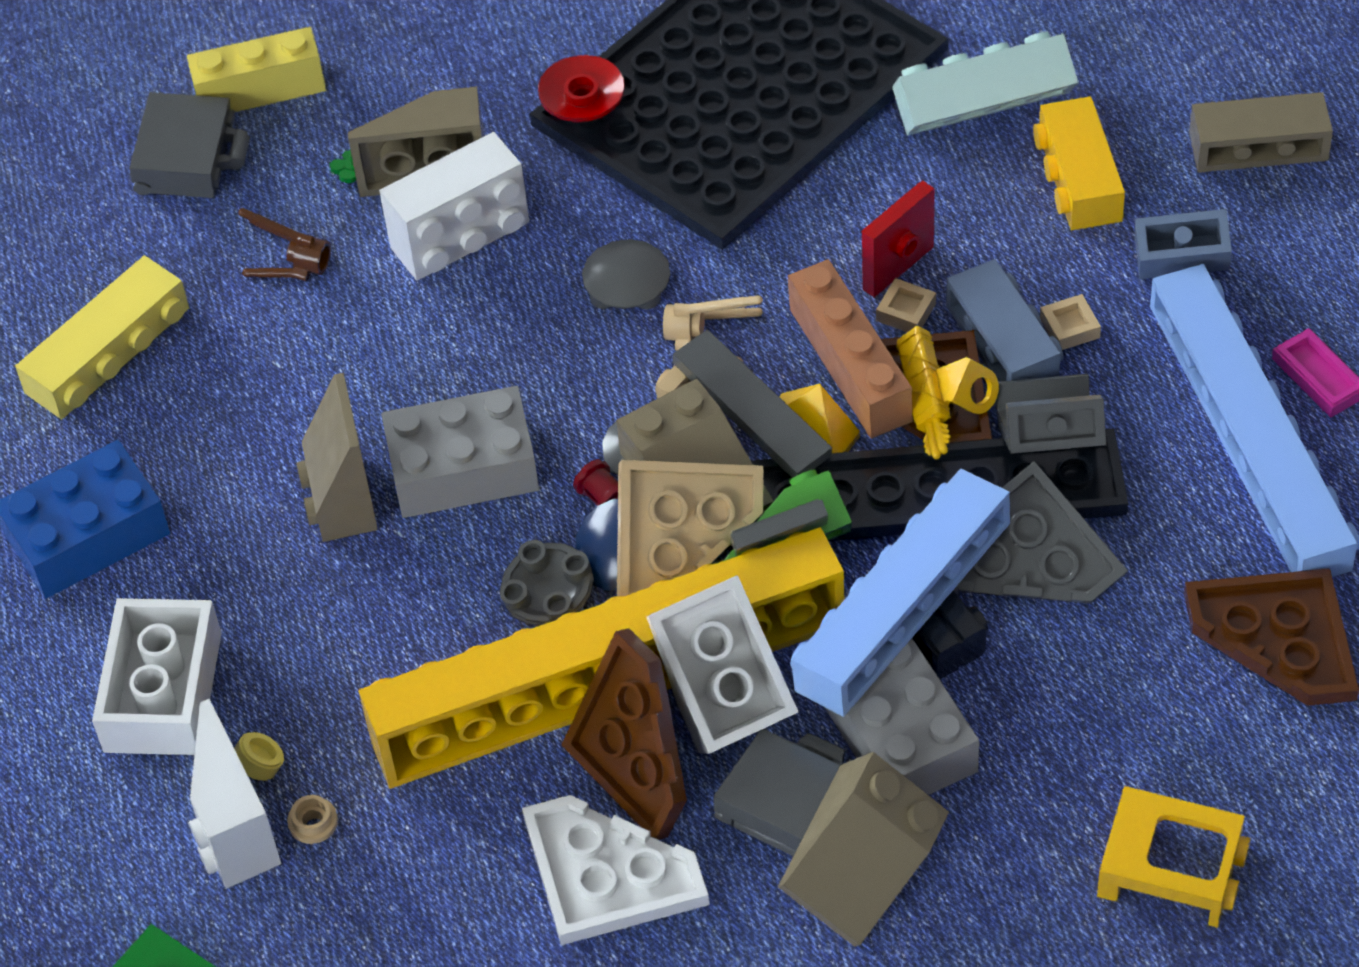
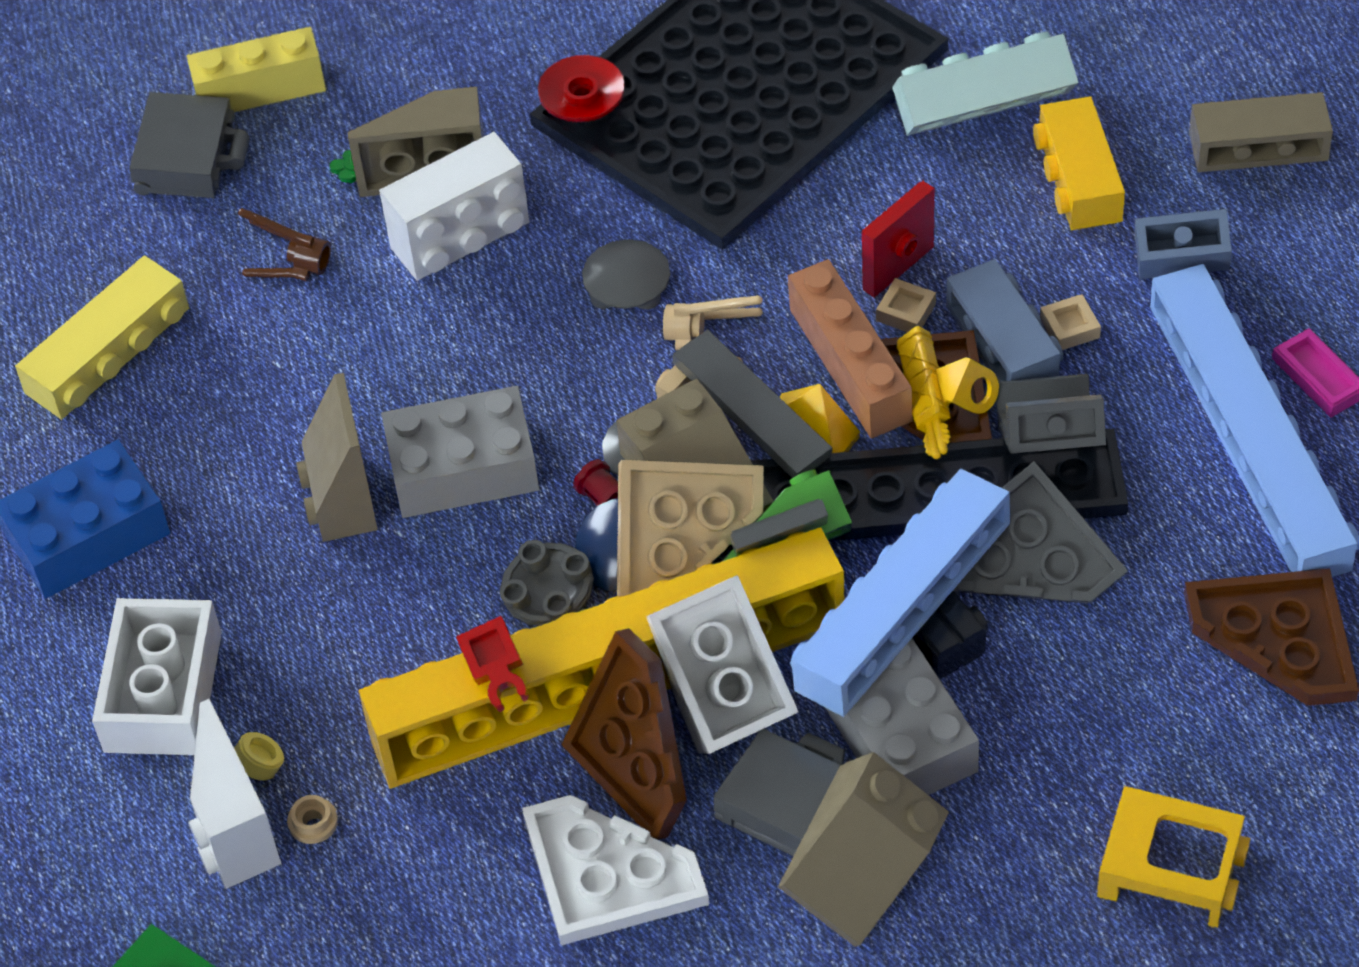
(491, 658): none -> red plate

